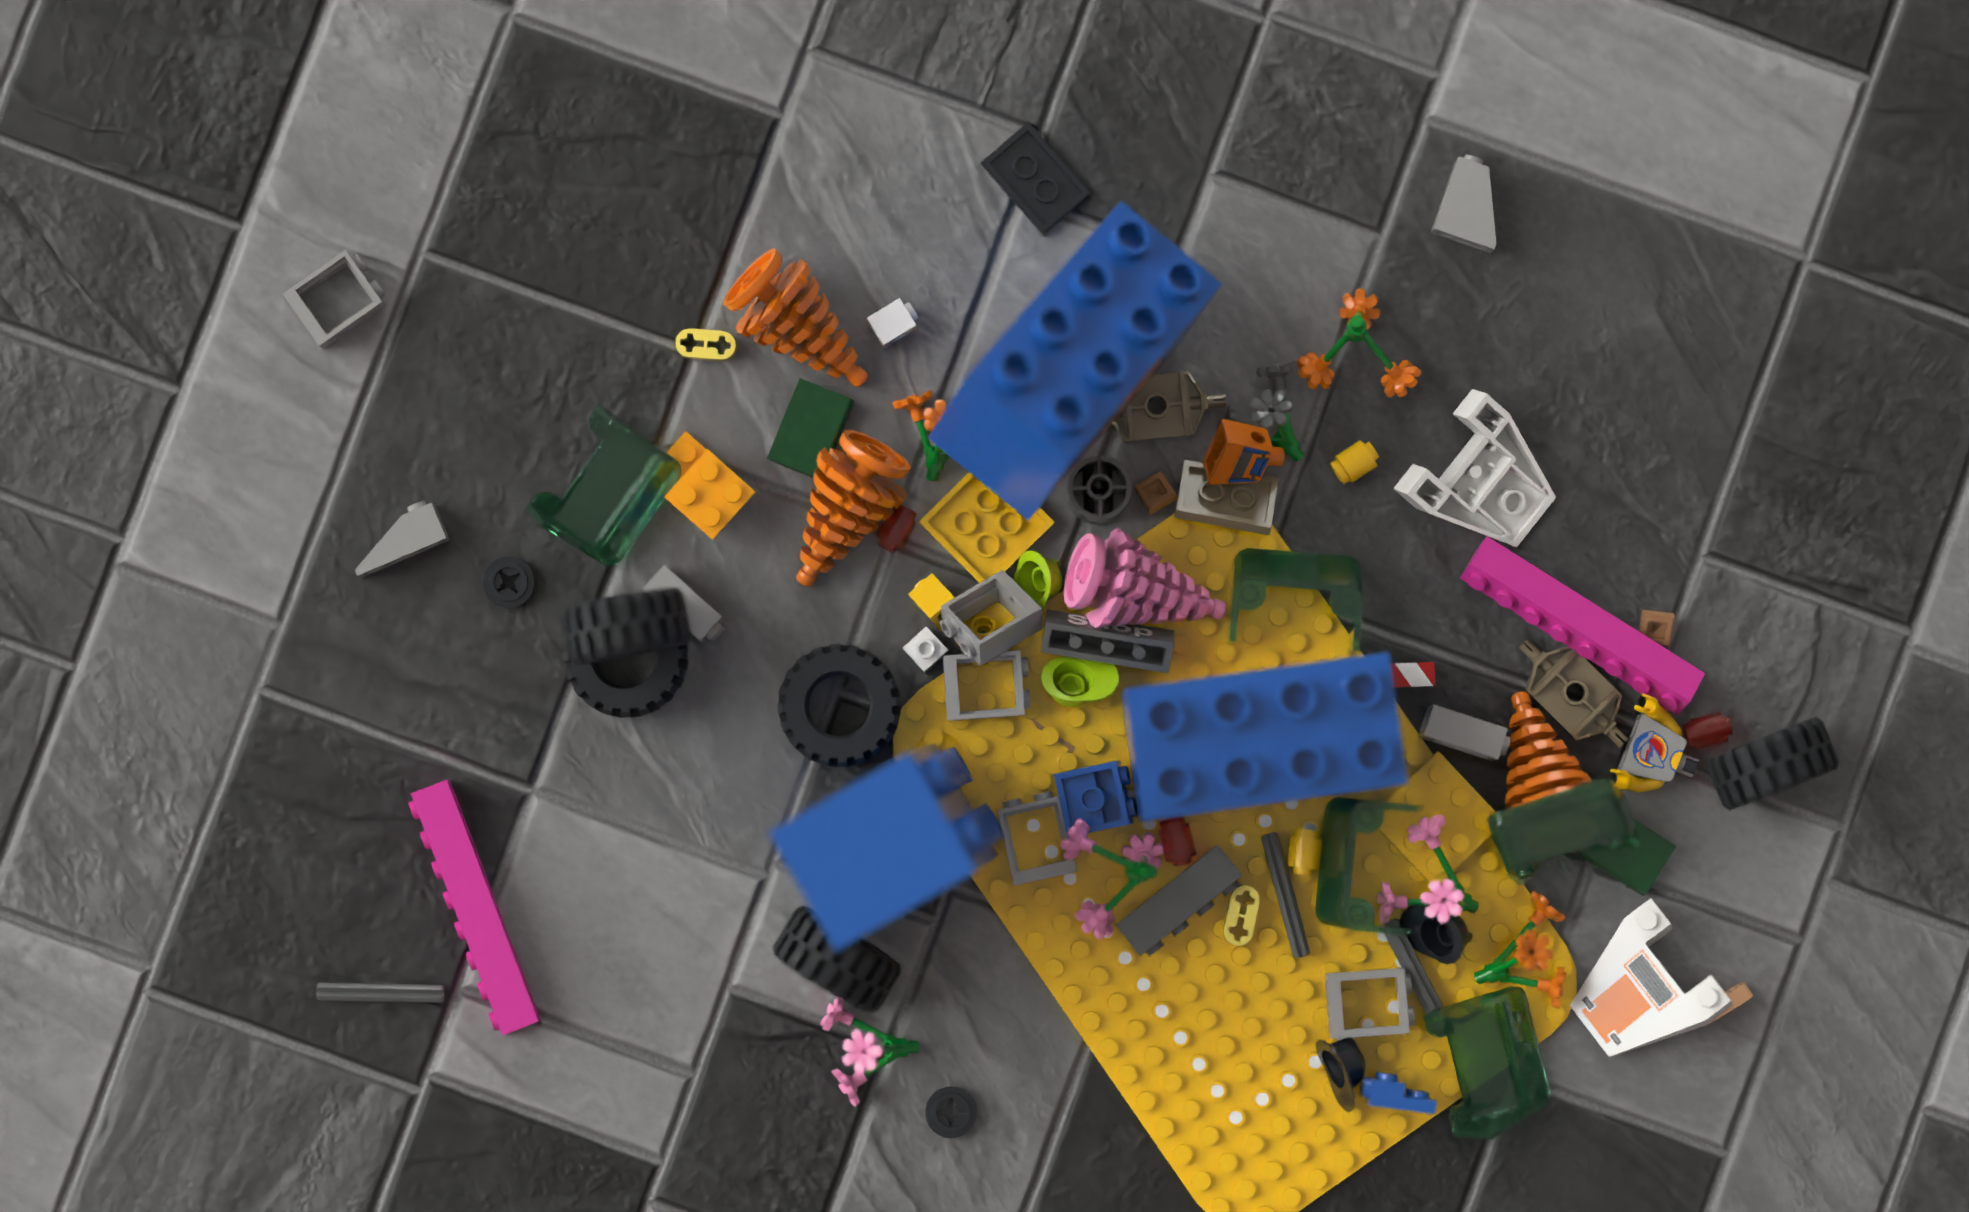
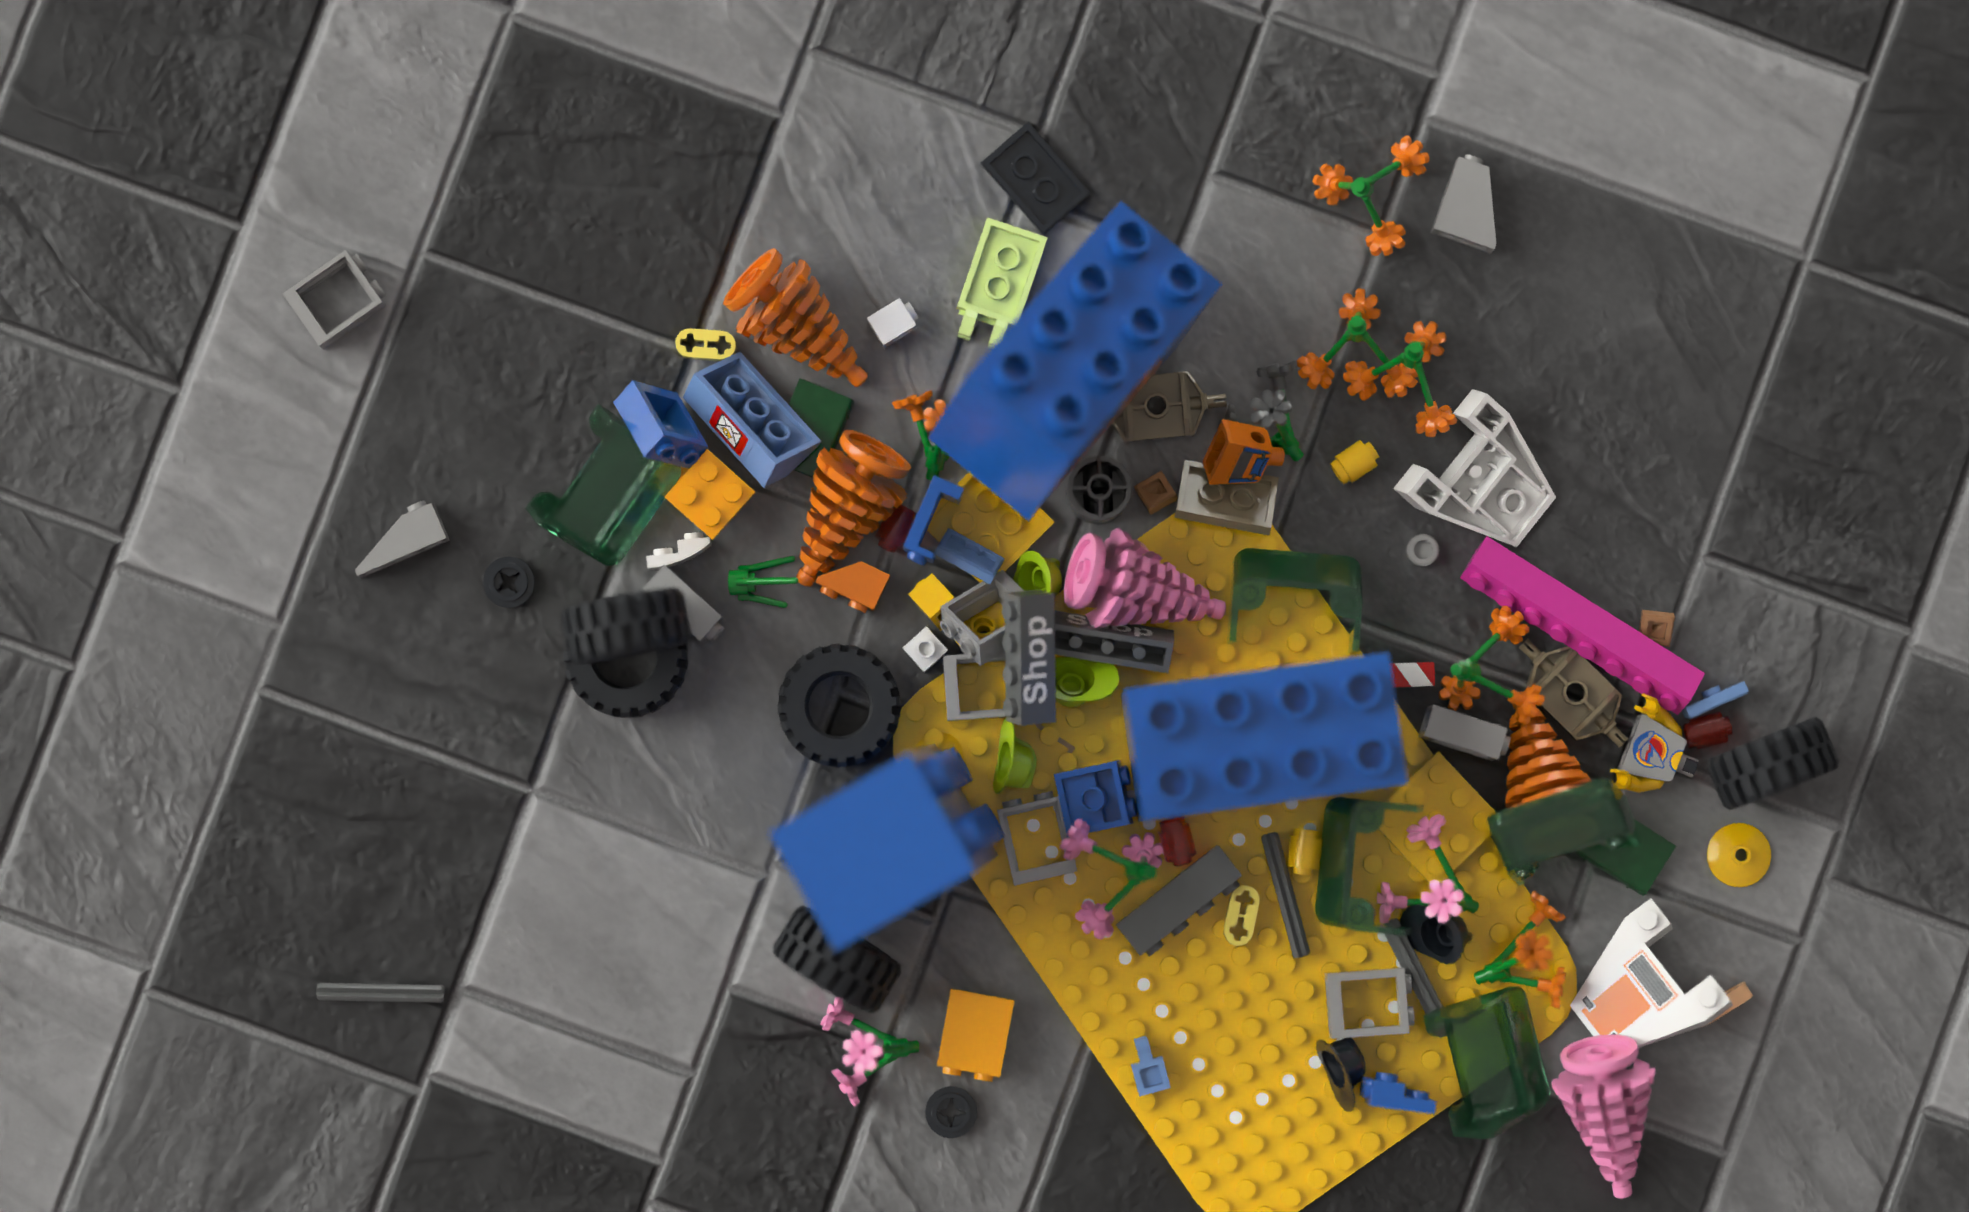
(475, 907): dark pink brick -> none
(660, 424): none -> blue window
(688, 548): none -> white slope
(743, 582): none -> green plant
(750, 418): none -> medium blue slope
(856, 582): none -> orange slope
(937, 489): none -> blue panel
(969, 556): none -> medium blue plate
(975, 1034): none -> light orange panel
(999, 278): none -> yellowish green tile
(1015, 761): none -> lime piece
(1029, 657): none -> dark grey brick
(1149, 1071): none -> medium blue plate
(1335, 185): none -> orange plant
(1421, 346): none -> orange plant
(1422, 550): none -> light grey tile
(1468, 673): none -> orange plant
(1607, 1102): none -> bright pink plant
(1714, 698): none -> medium blue plate
(1722, 856): none -> yellow dish

